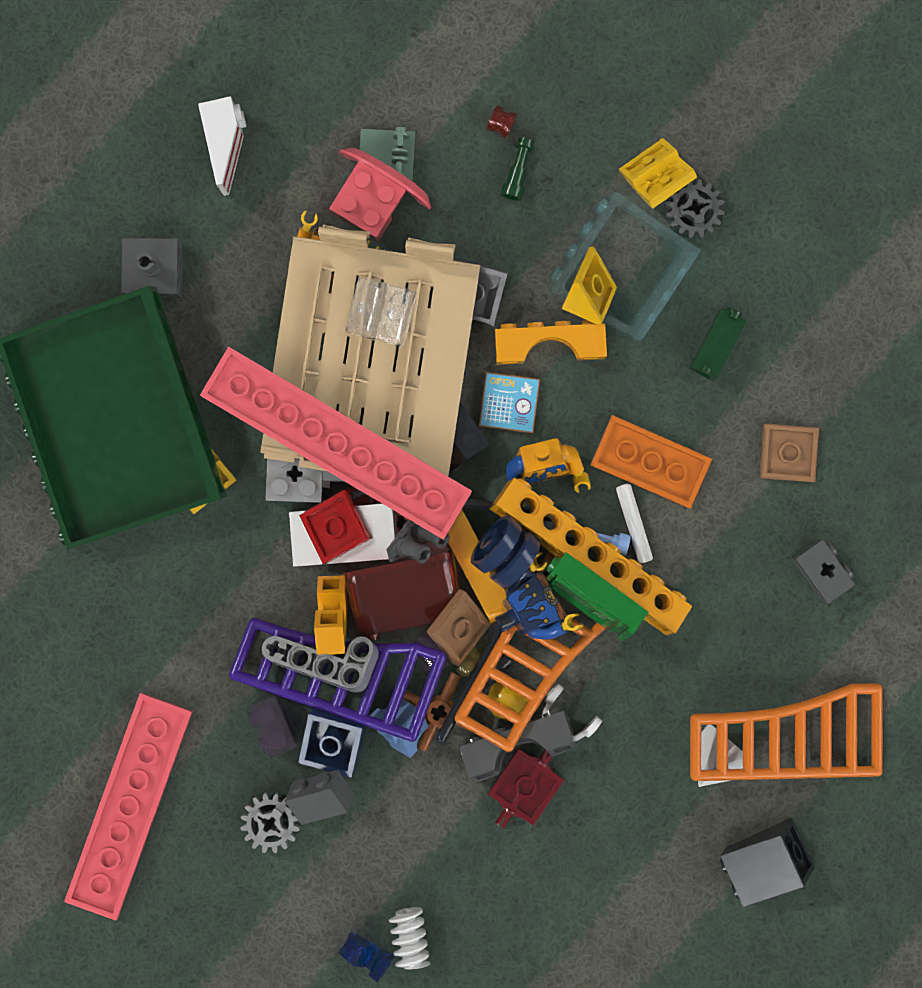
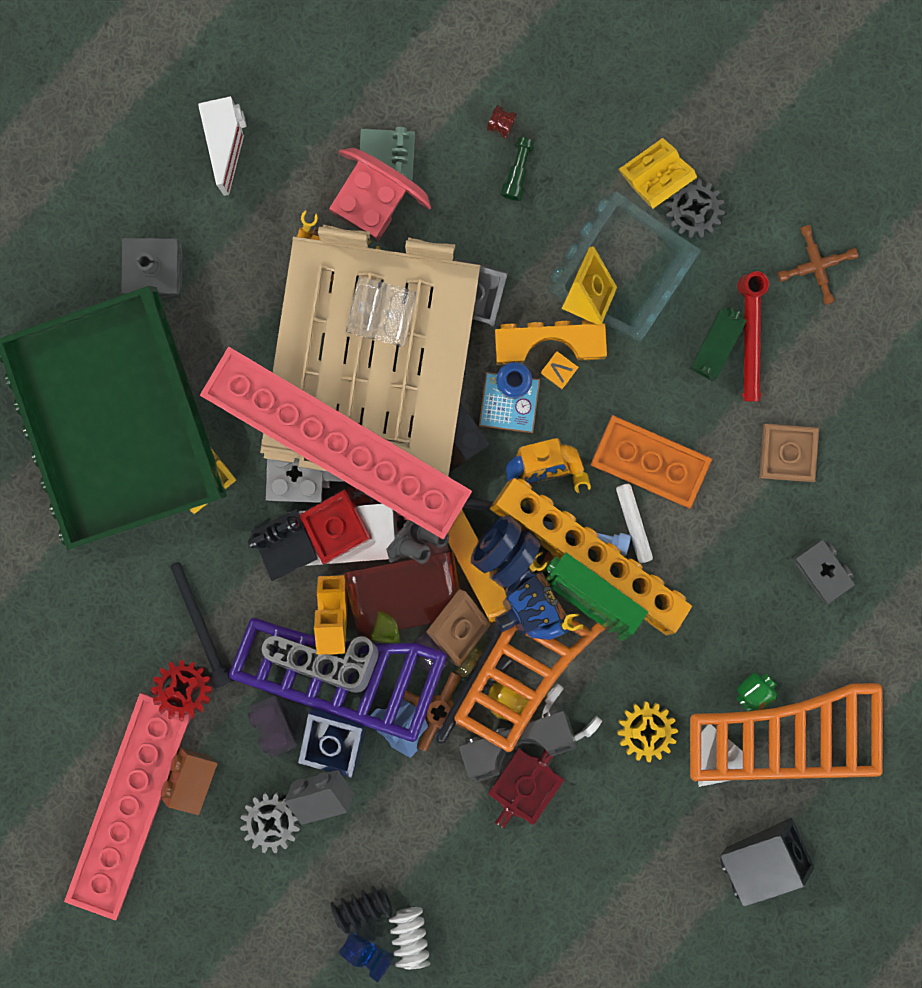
(188, 781): none -> dark orange brick
(191, 686): none -> red gear
(220, 675): none -> black piece
(283, 545): none -> black hinge
(362, 909): none -> black piece
(385, 629): none -> clear neon green tile
(514, 380): none -> blue head
(559, 370): none -> light orange tile
(635, 731): none -> yellow gear
(752, 333): none -> red piece
(757, 692): none -> green head
(817, 265): none -> dark orange piece

